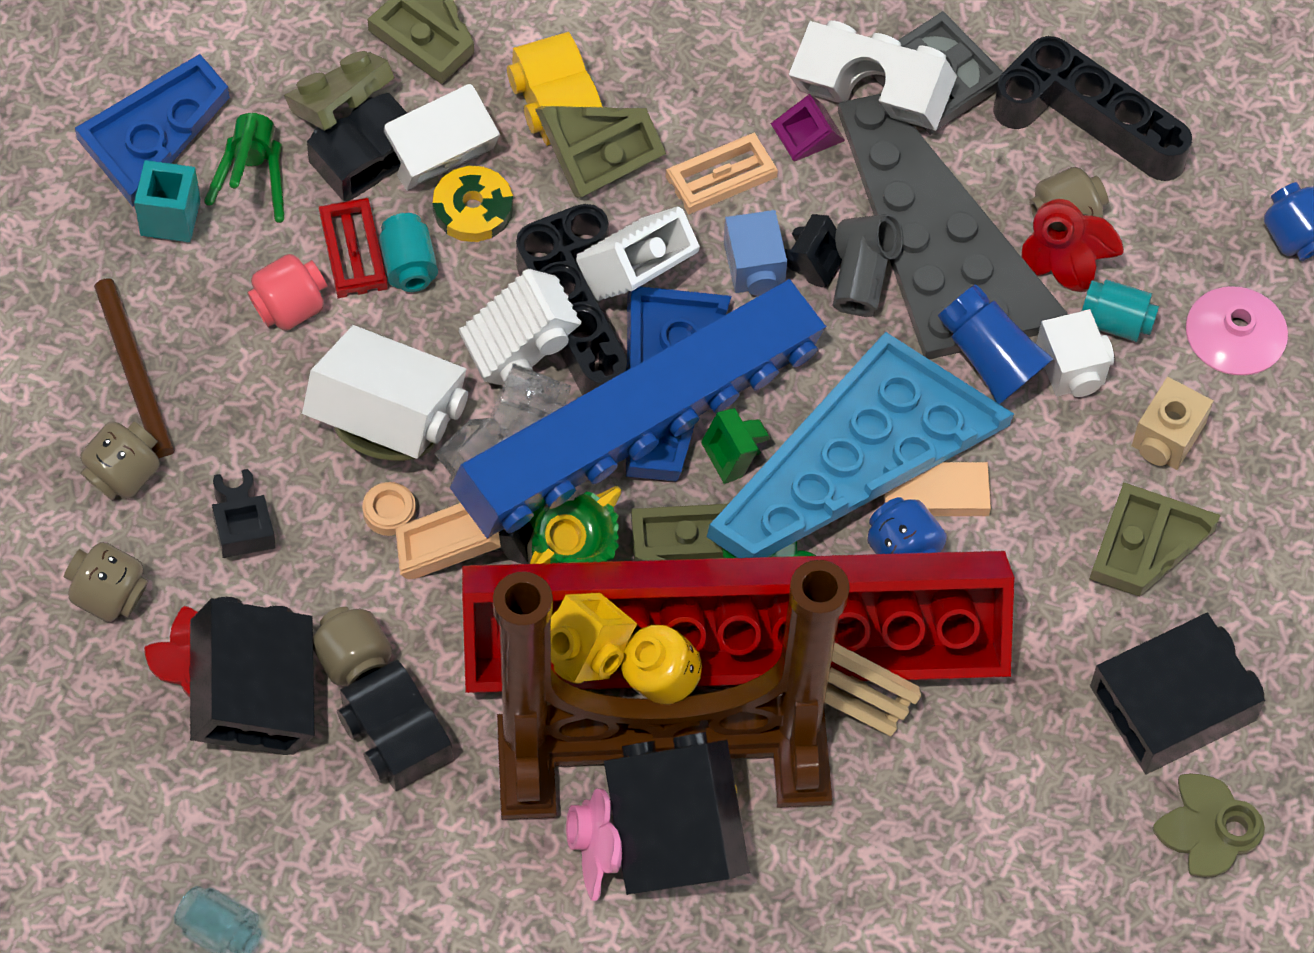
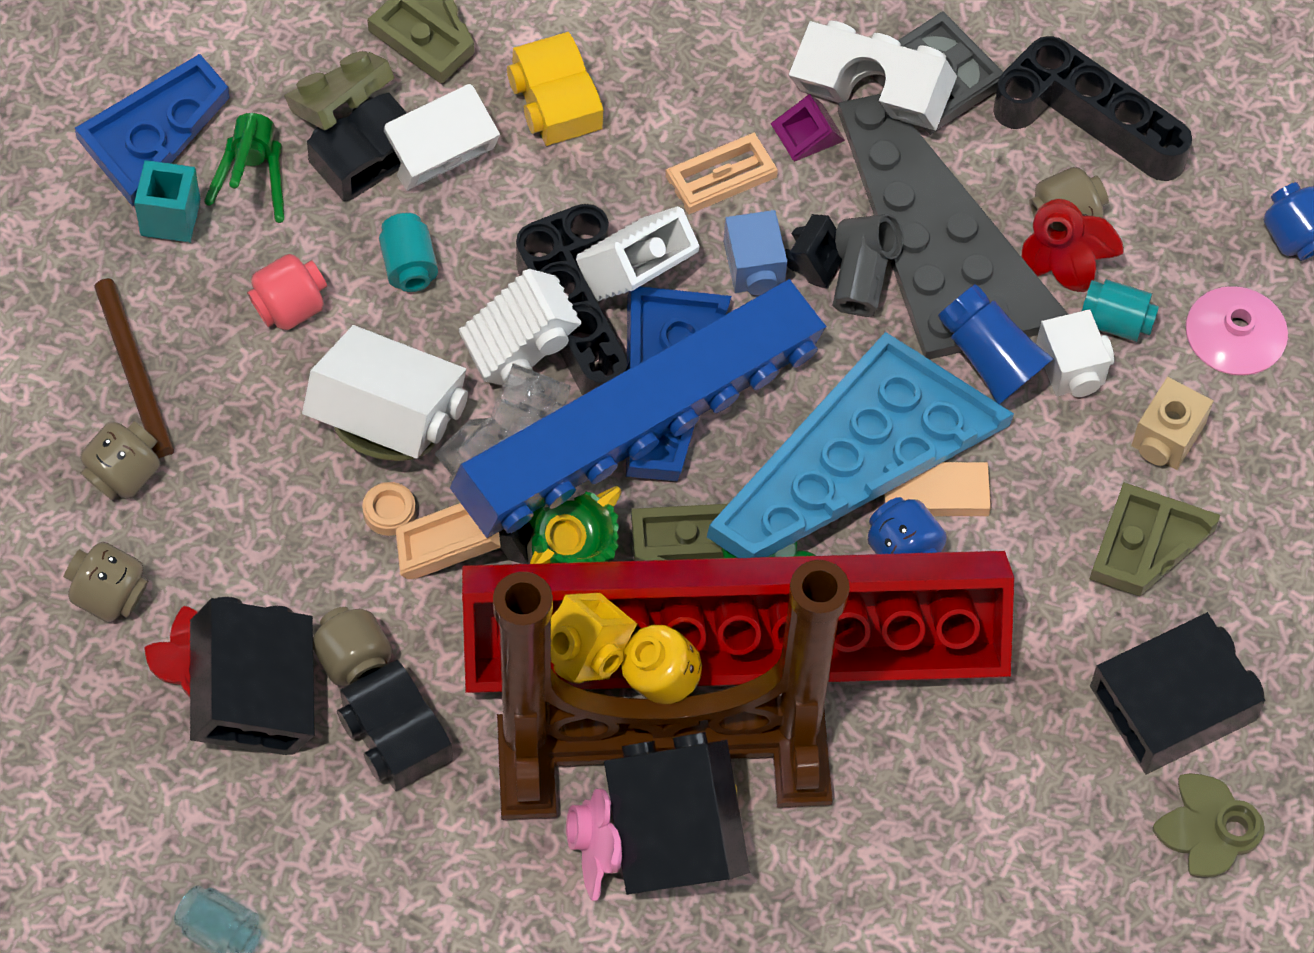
(241, 518): black plate -> none
(360, 282): red tile -> none
(472, 184): yellow piece -> none
(599, 143): olive wing -> none
(733, 443): green tile -> none
(866, 713): tan tile -> none

